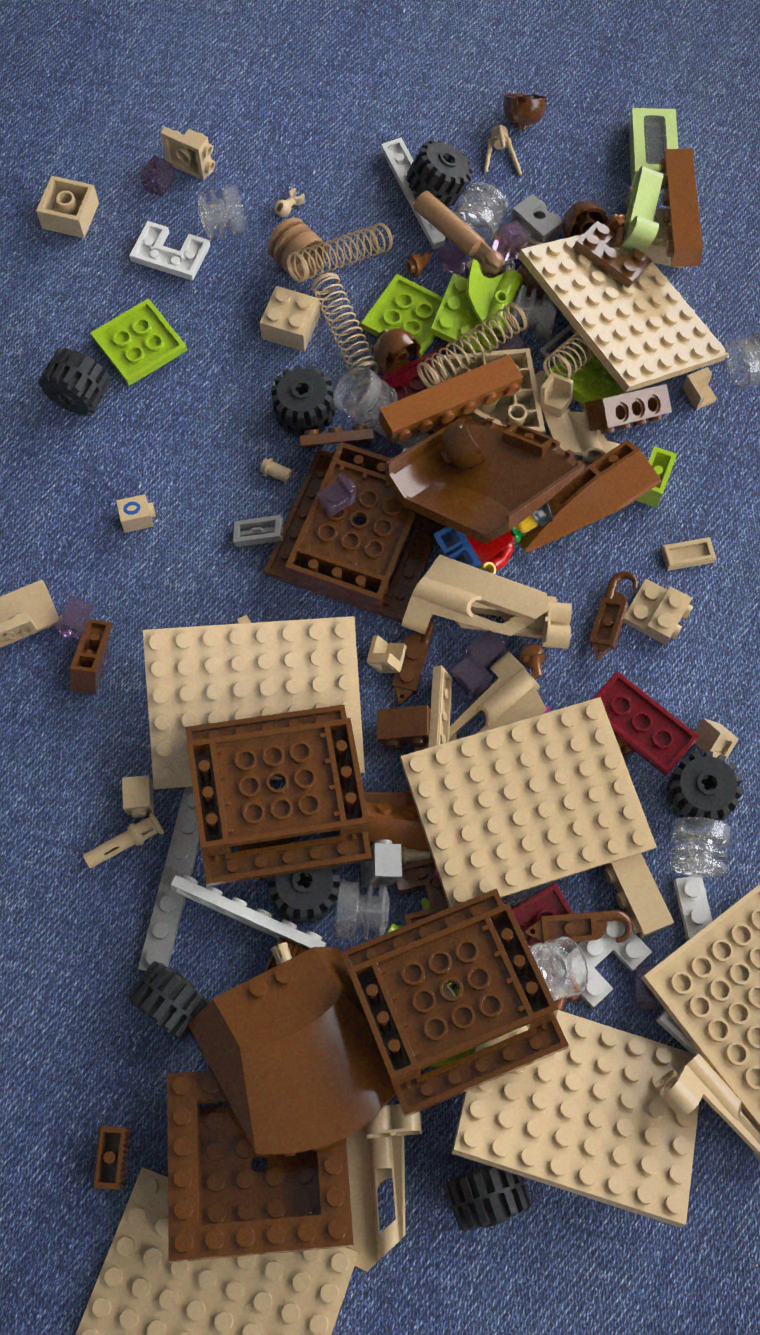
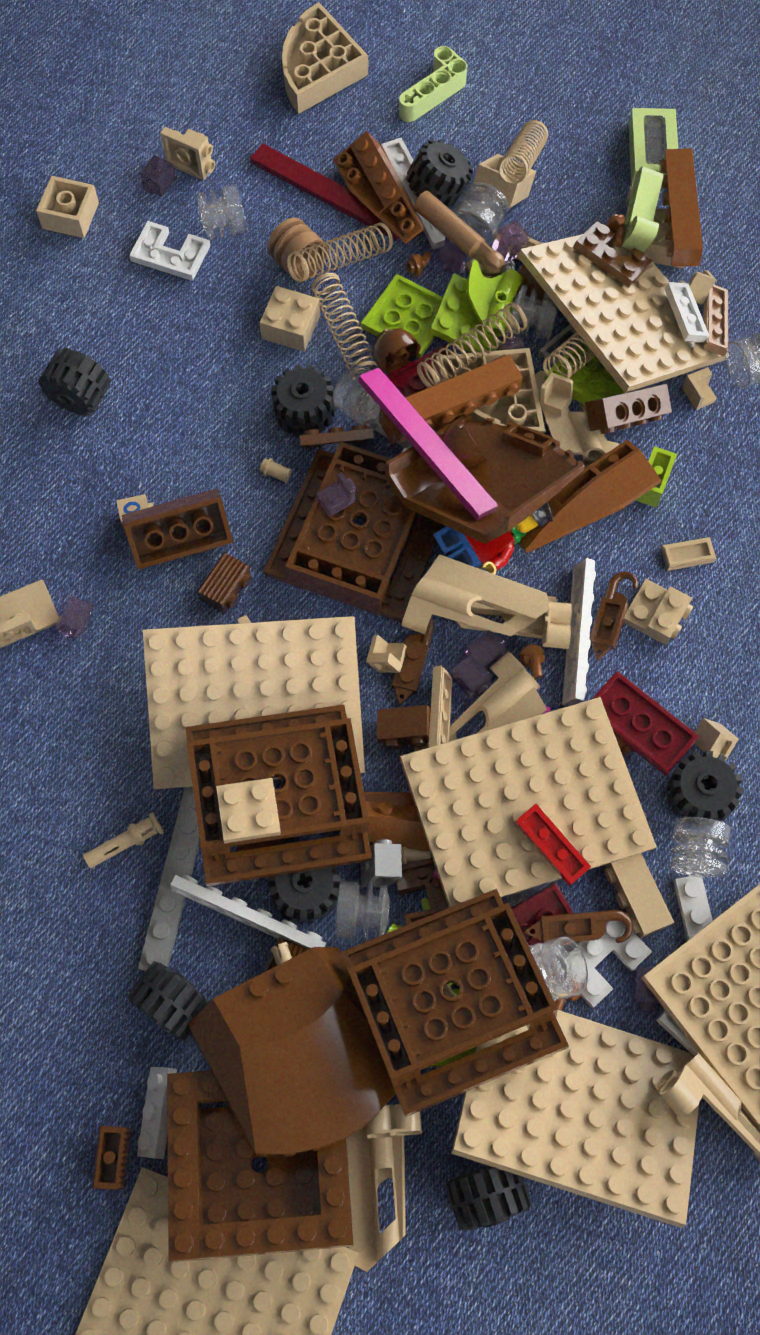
(90, 657): reddish brown slope -> none
(138, 342): lime plate -> none
(138, 796): tan brick -> none
(155, 1115): none -> white plate
(177, 528): none -> reddish brown brick
(225, 583): none -> reddish brown brick
(248, 810): none -> tan plate
(257, 534): light grey tile -> none
(283, 207): tan arm -> none
(315, 185): none -> dark red tile
(319, 59): none -> tan brick
(378, 186): none -> dark orange wedge
(428, 444): none -> tile
(447, 79): none -> yellowish green beam
(499, 140): tan plant -> none
(514, 193): none -> tan brick
(523, 152): none -> tan piece
(524, 109): reddish brown cylinder -> none
(536, 220): light grey brick -> none
(552, 844): none -> red plate
(581, 620): none -> white plate
(582, 217): reddish brown cylinder -> none
(686, 312): none -> white plate
(701, 285): none -> tan panel
(716, 320): none -> medium nougat tile

